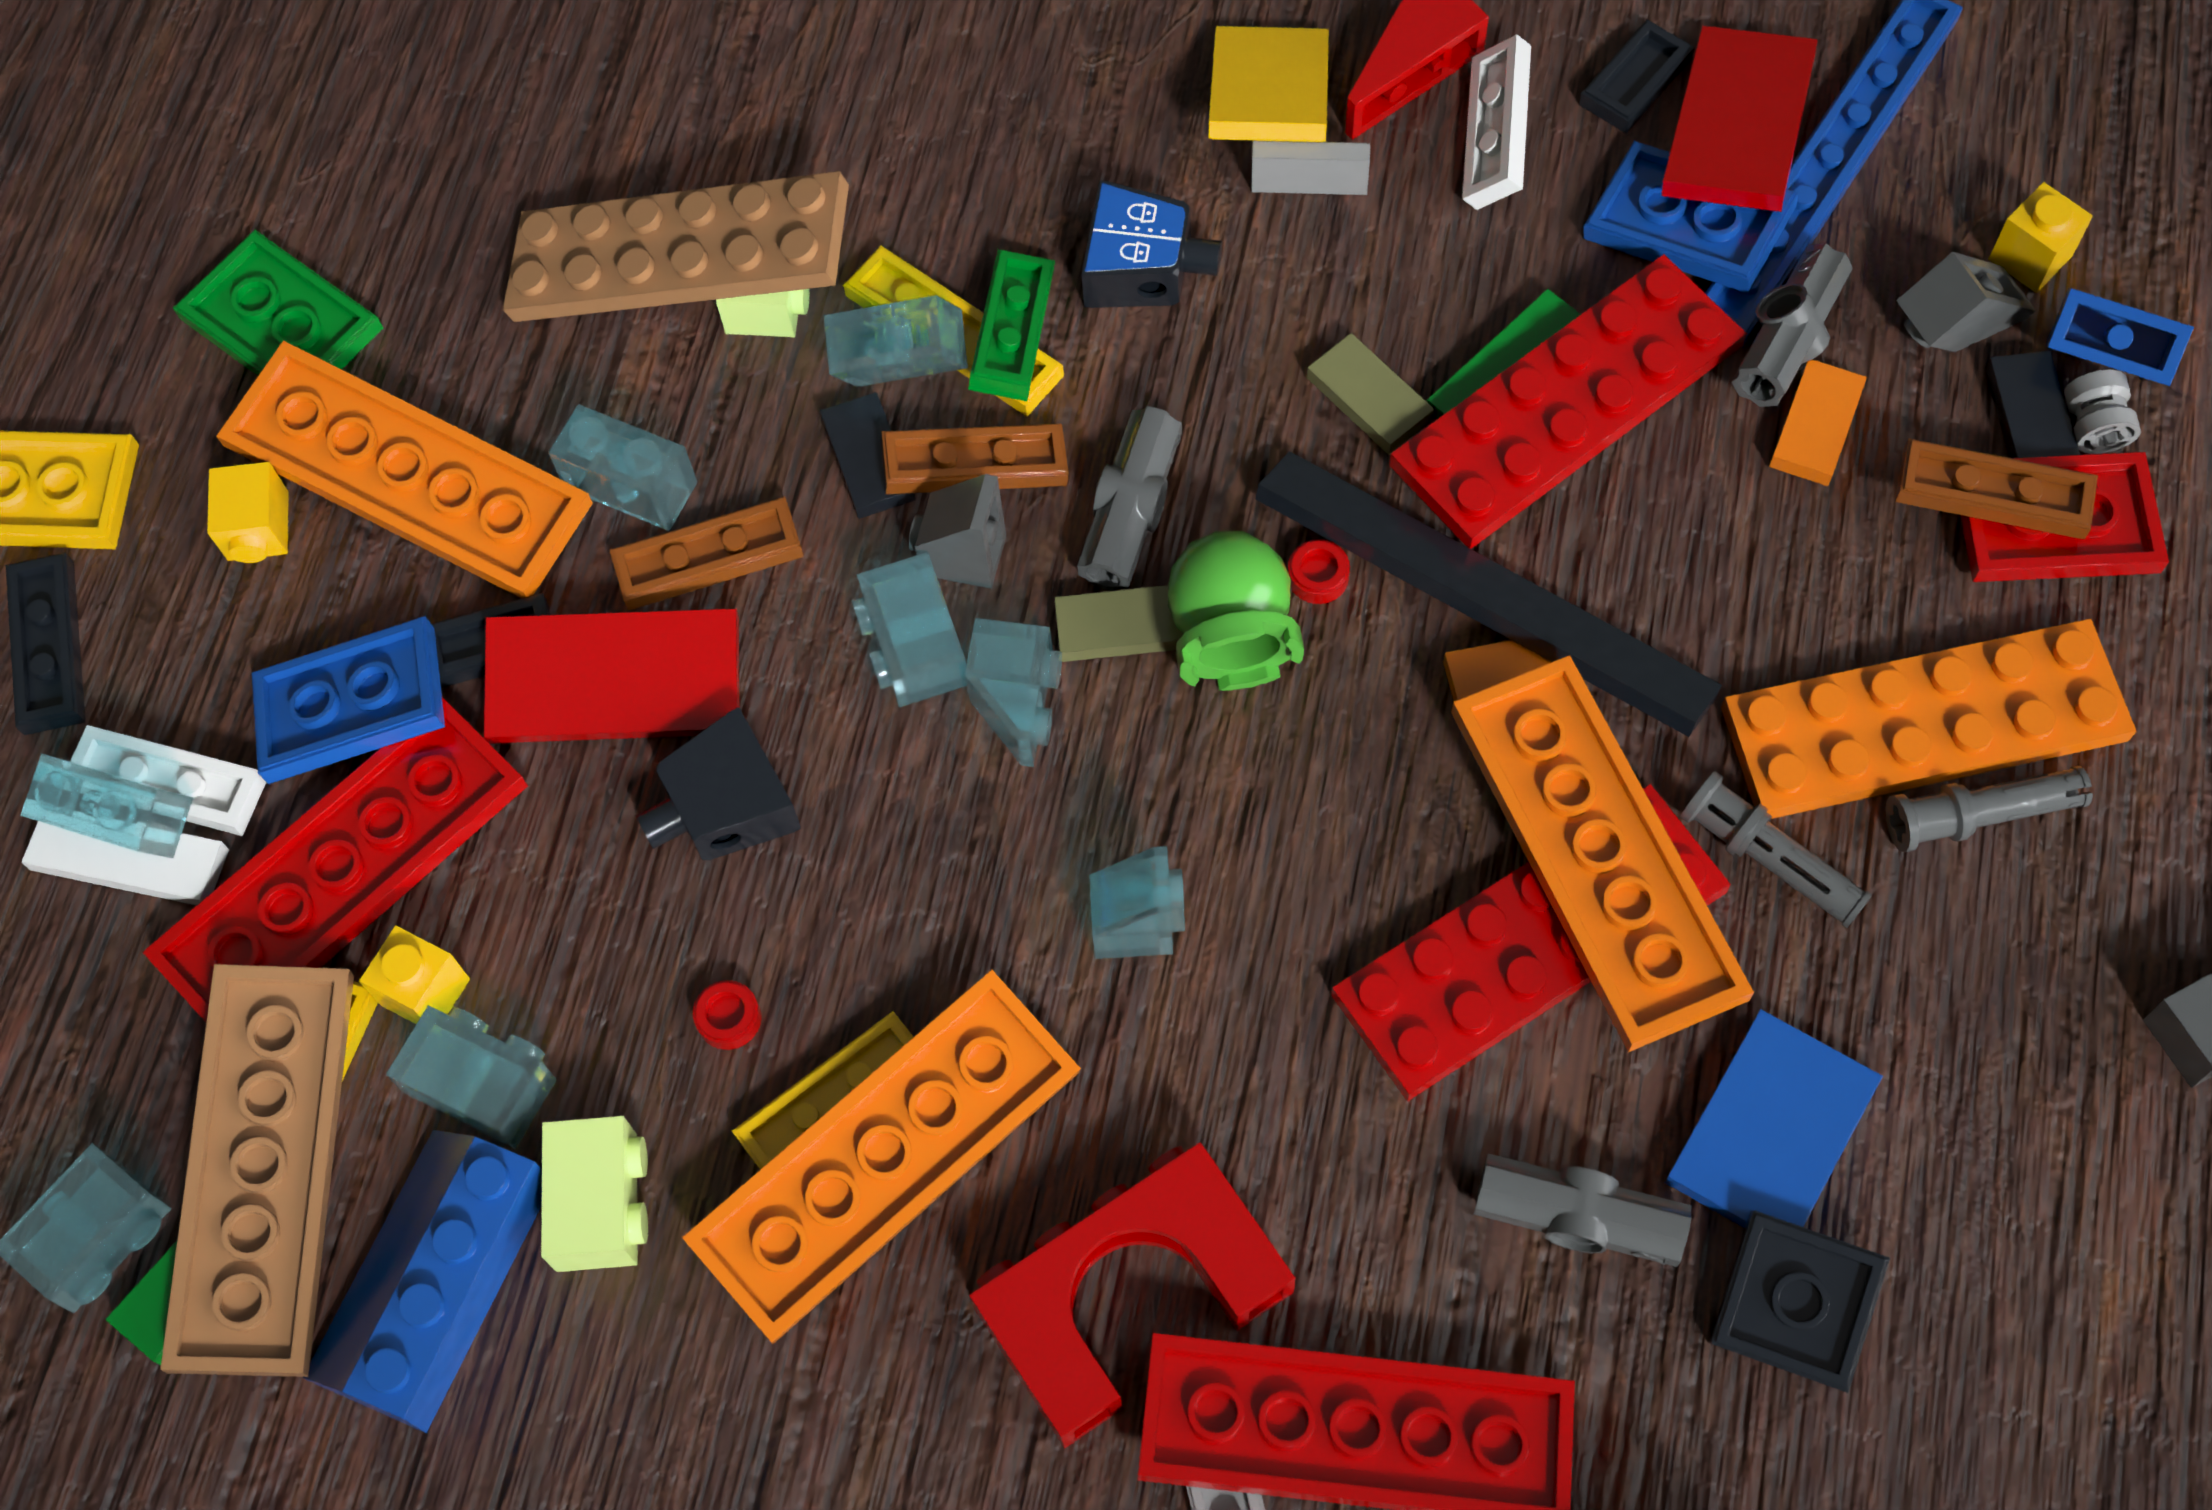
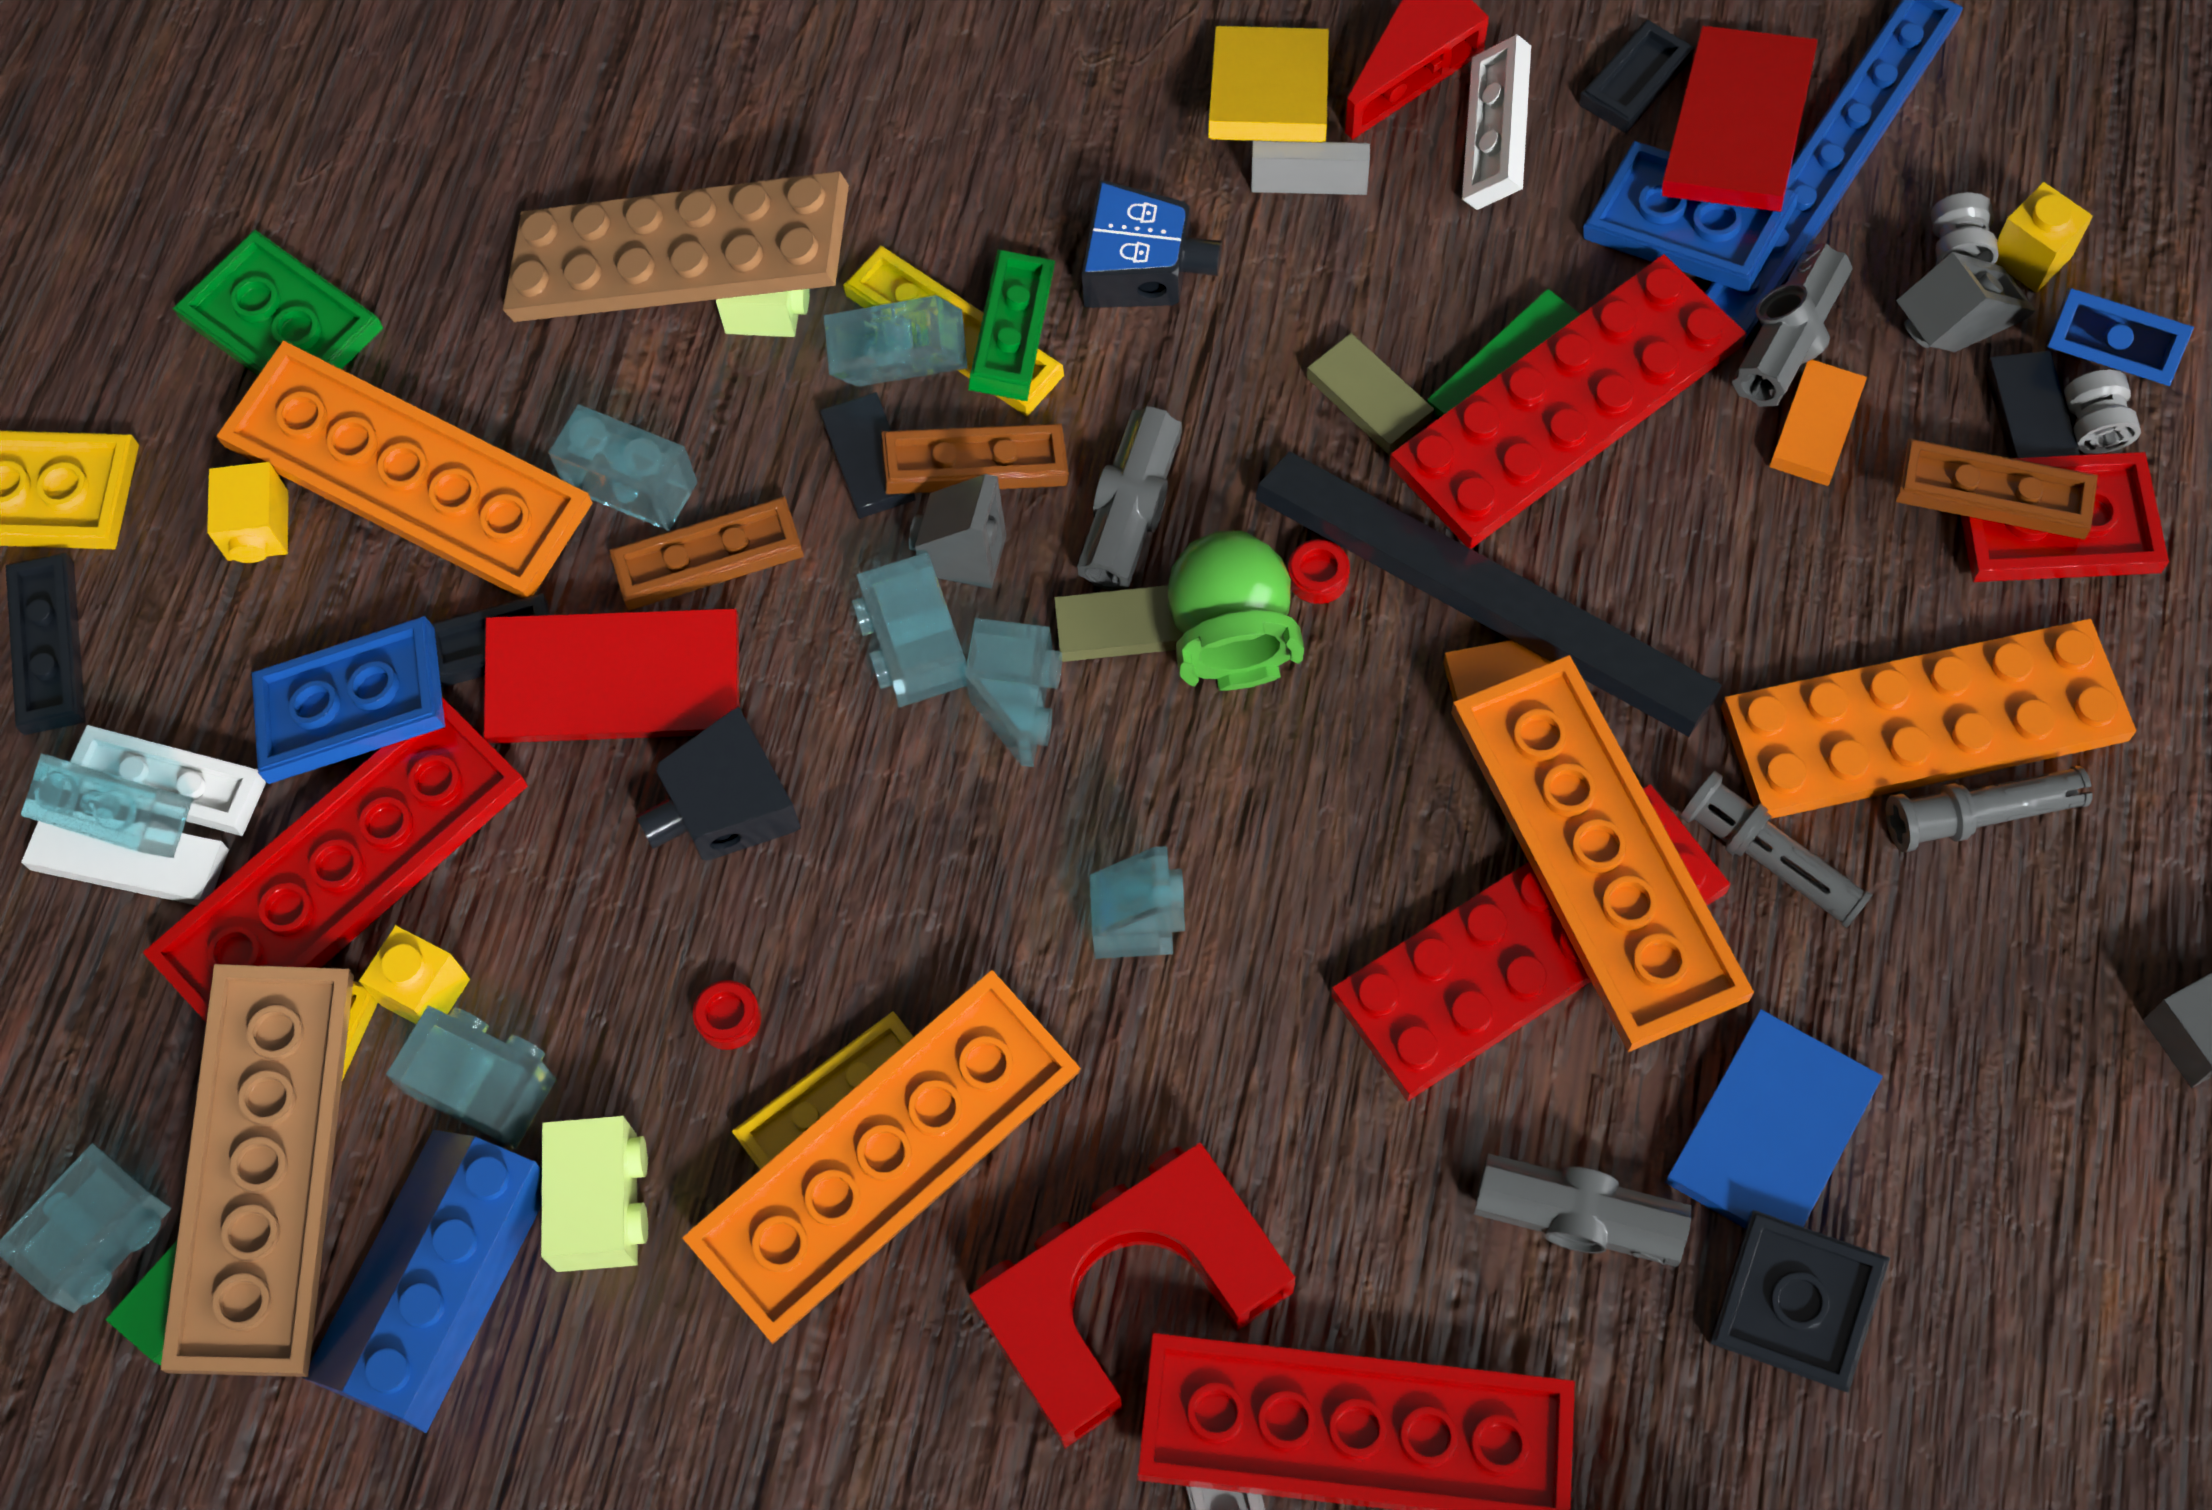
(1964, 226): none -> light grey wheel

